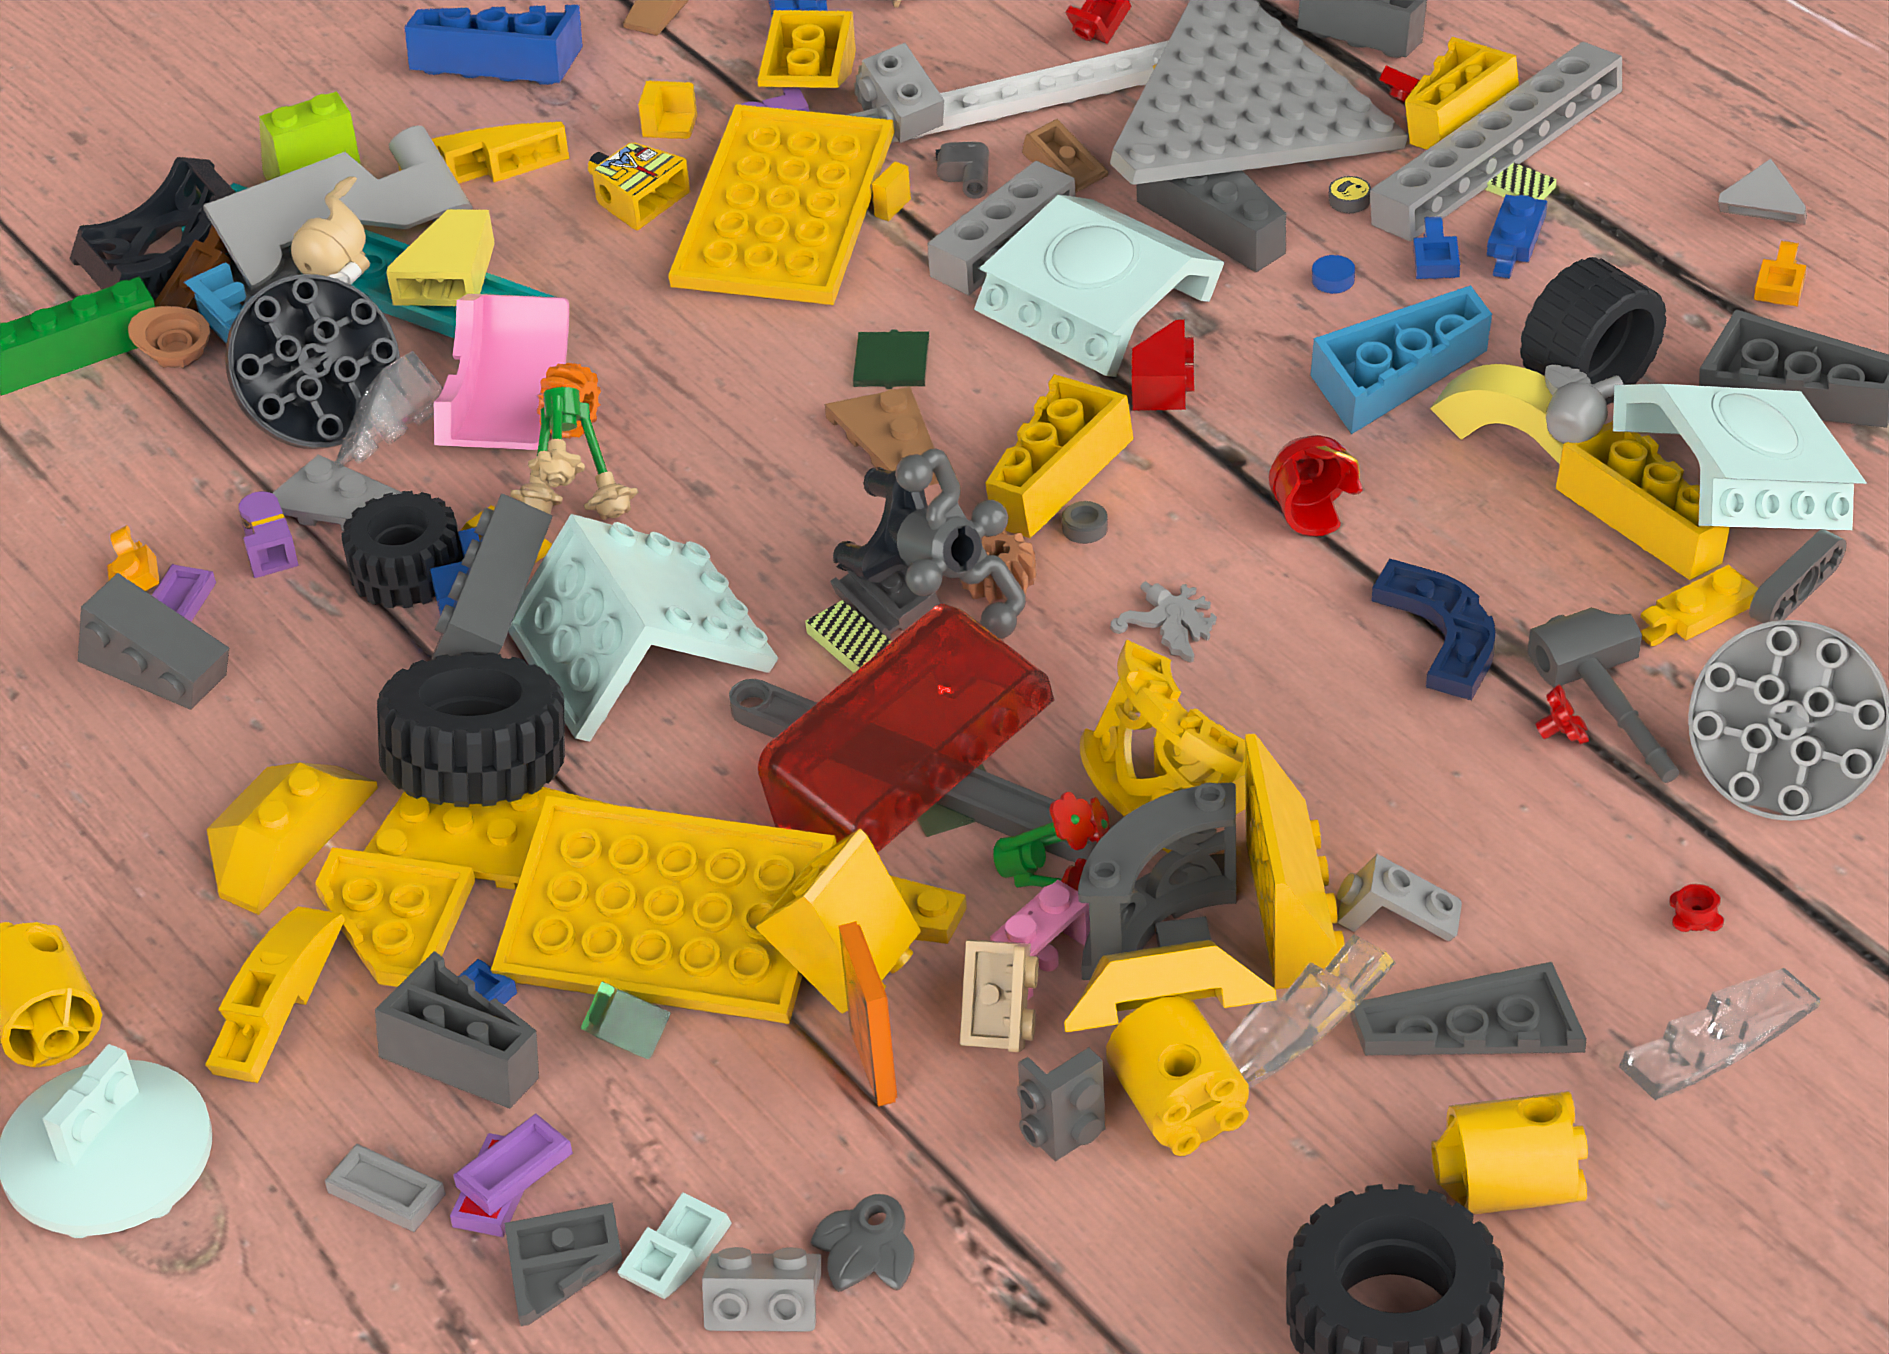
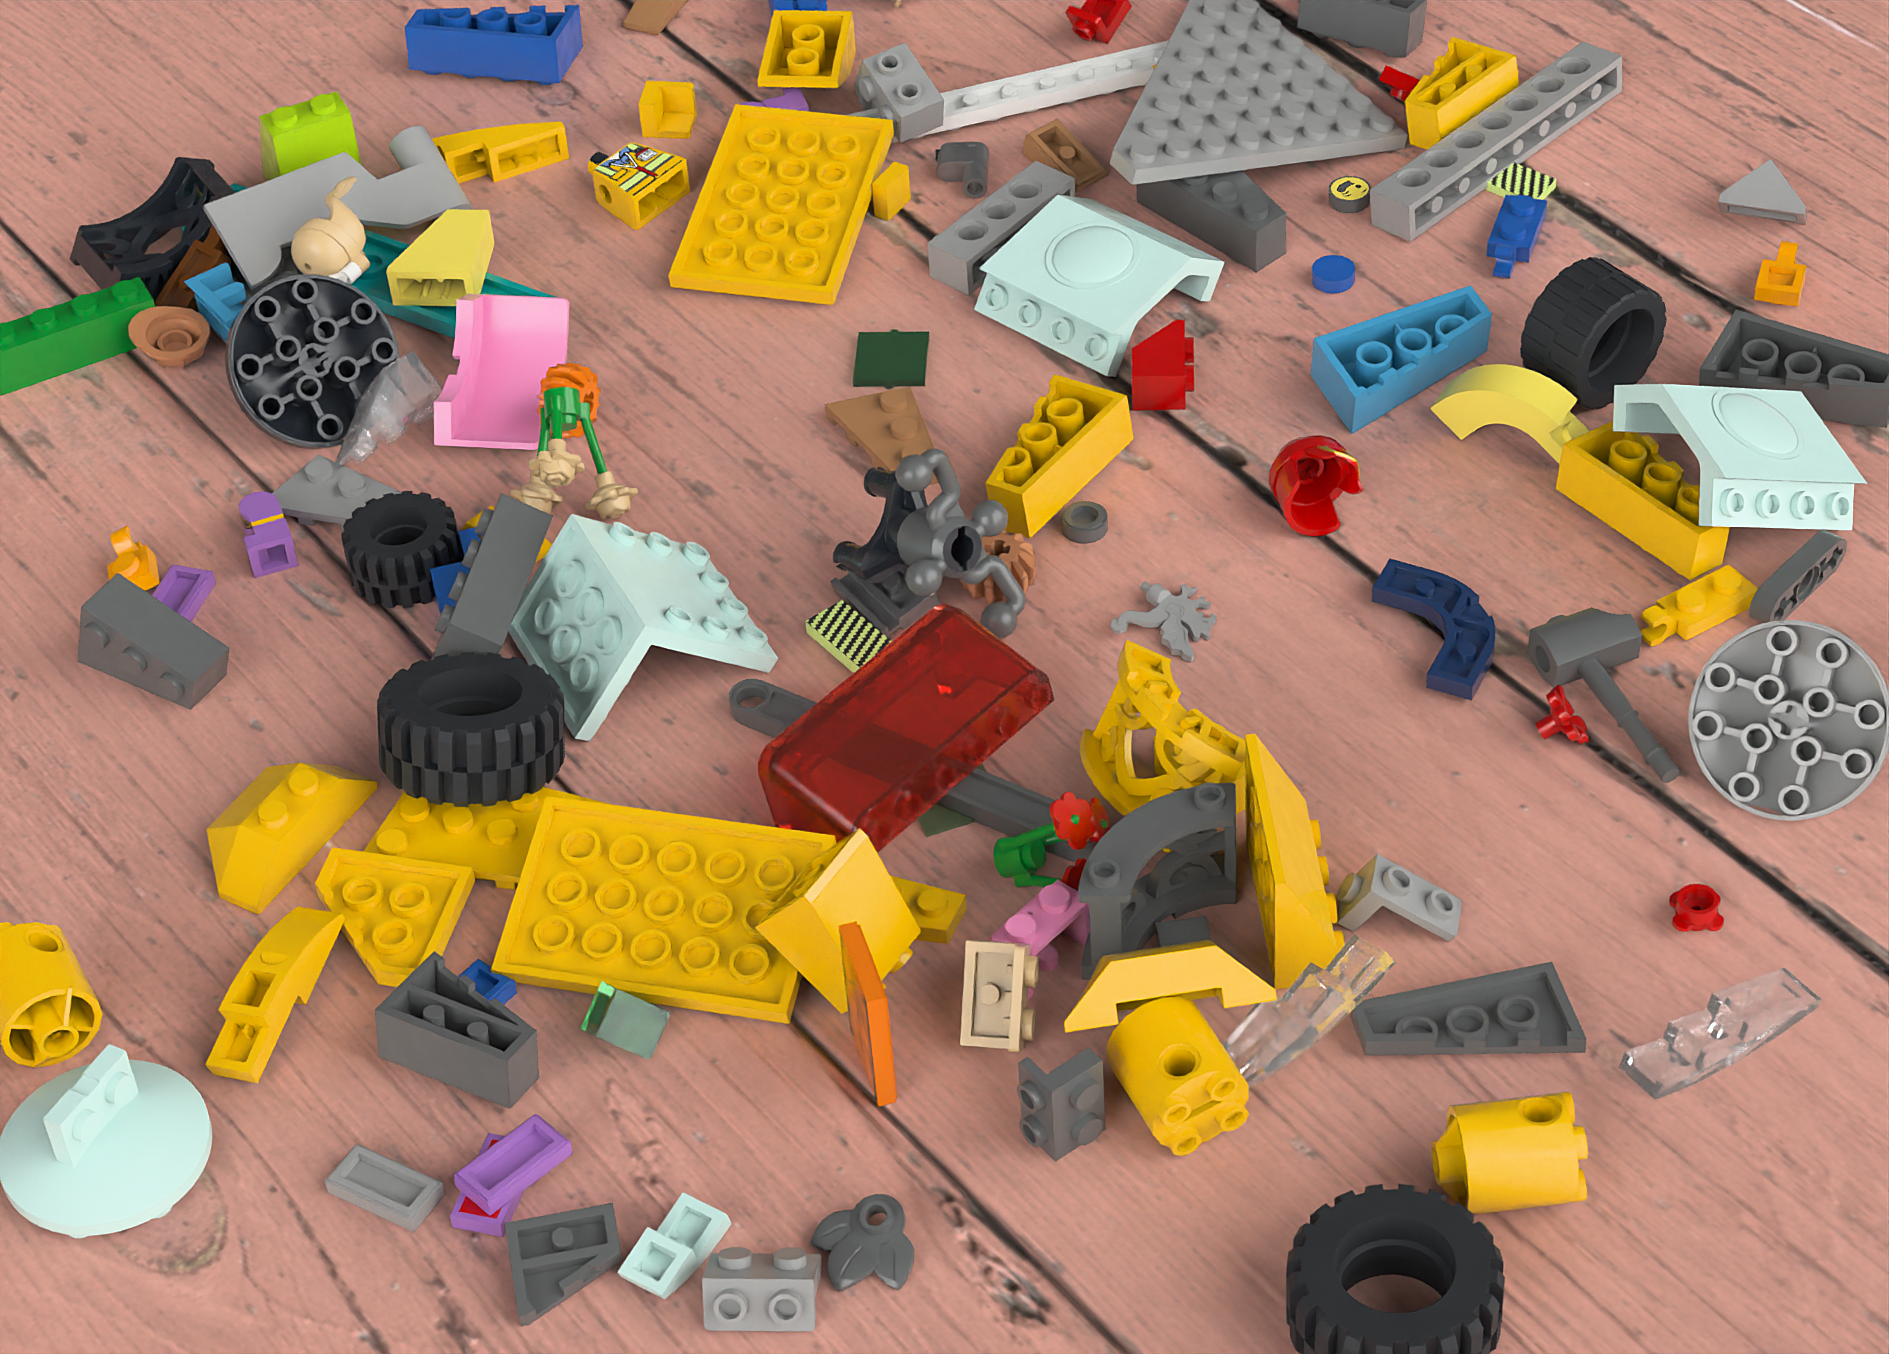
(1434, 254): blue plate -> none
(1576, 405): light grey piece -> none

